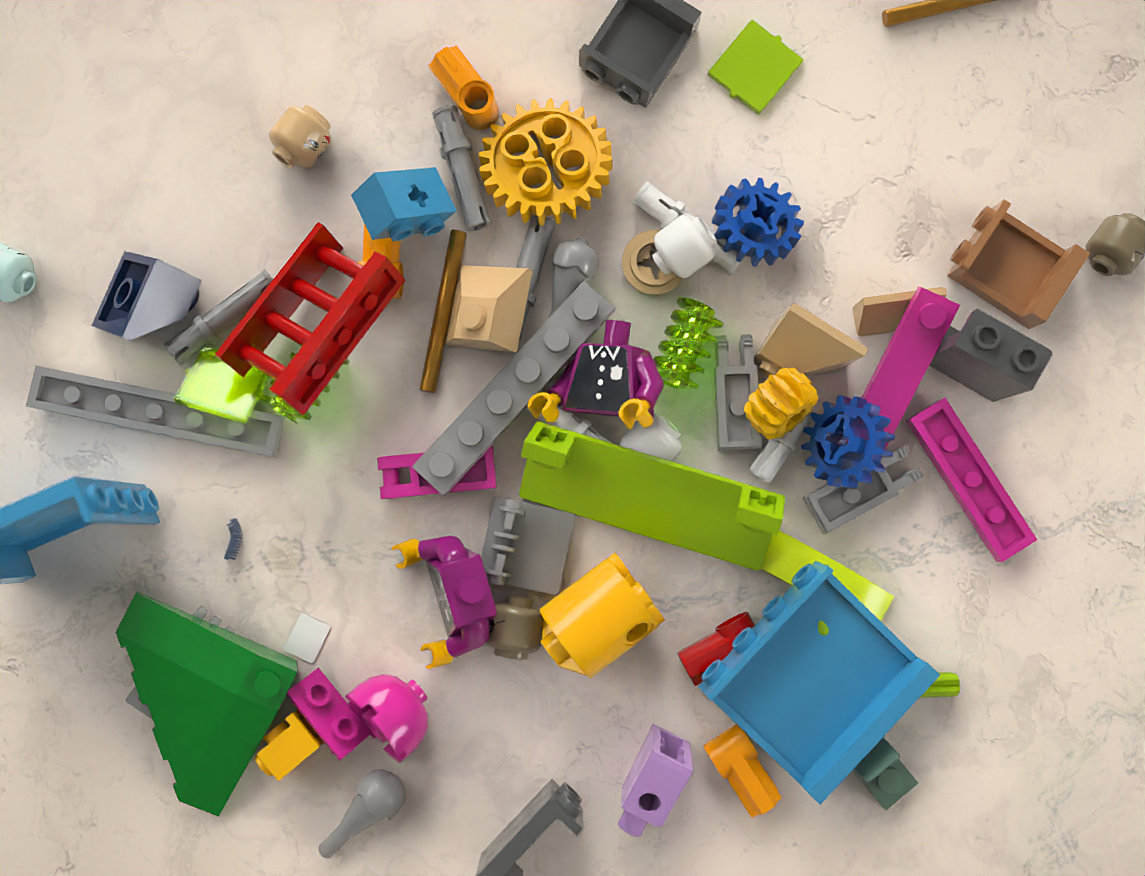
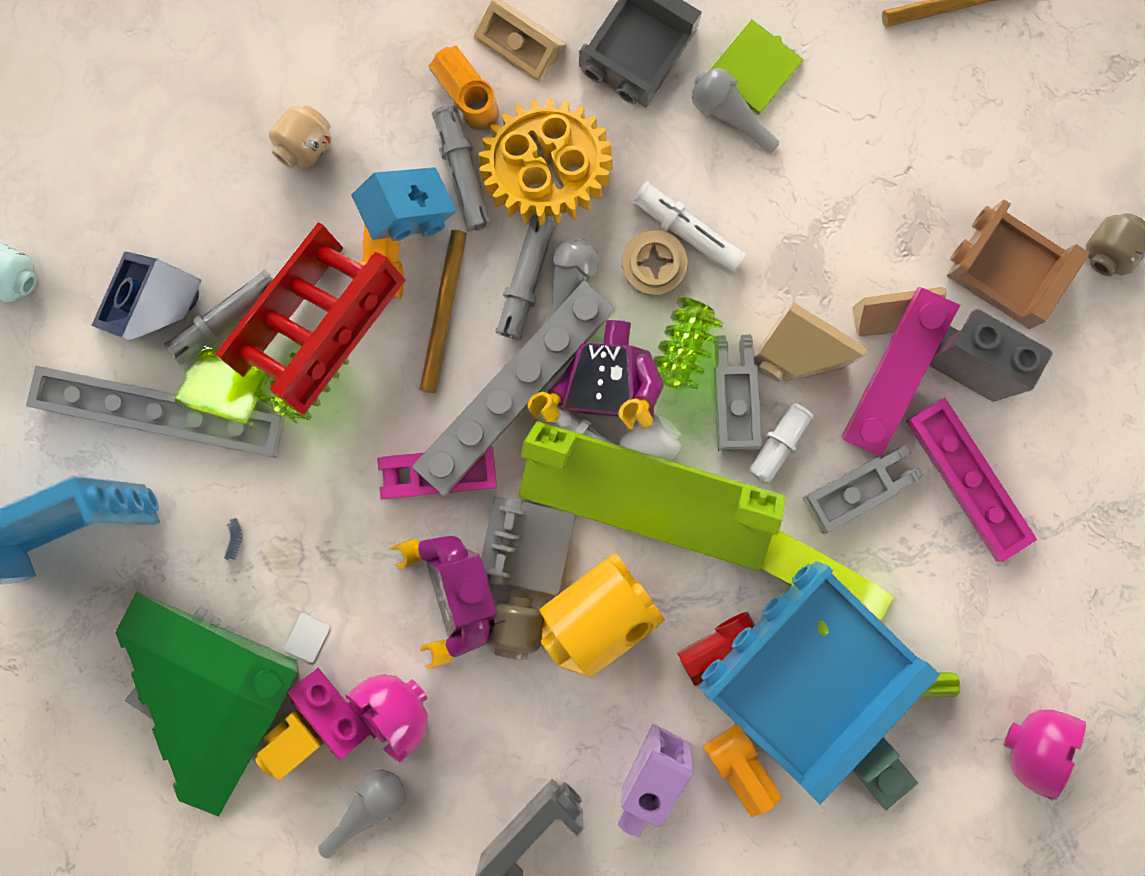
(488, 308): tan slope -> none
(518, 39): none -> tan slope
(684, 246): white head -> none
(718, 96): none -> light grey piece
(757, 222): blue gear -> none
(781, 403): yellow gear -> none
(865, 446): blue gear -> none
(1044, 750): none -> dark pink cylinder

